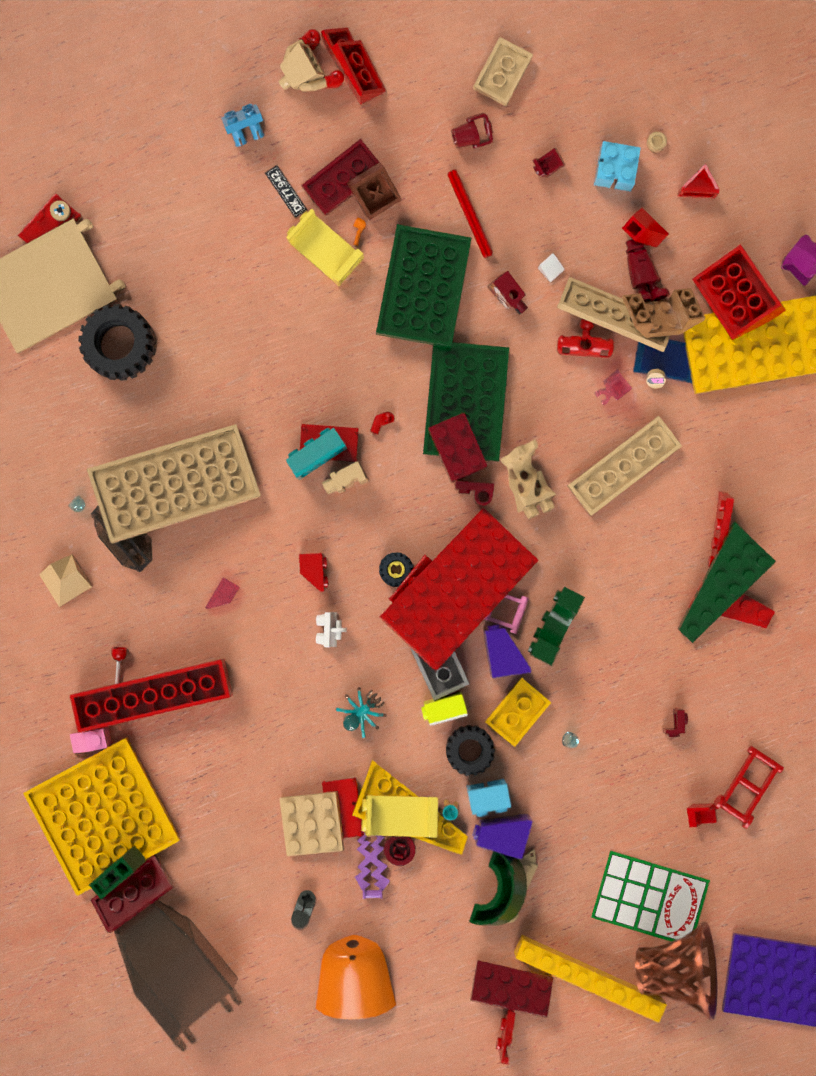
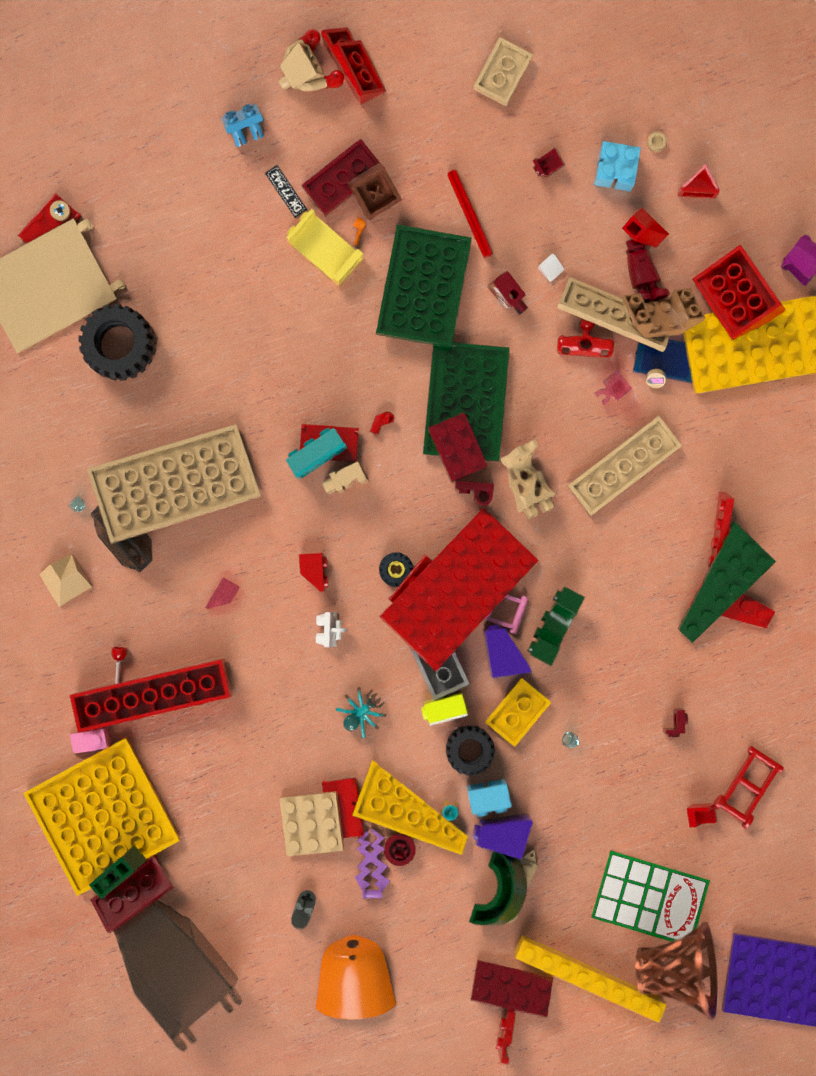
(400, 816): light yellow panel -> none
(468, 134): dark red piece -> none

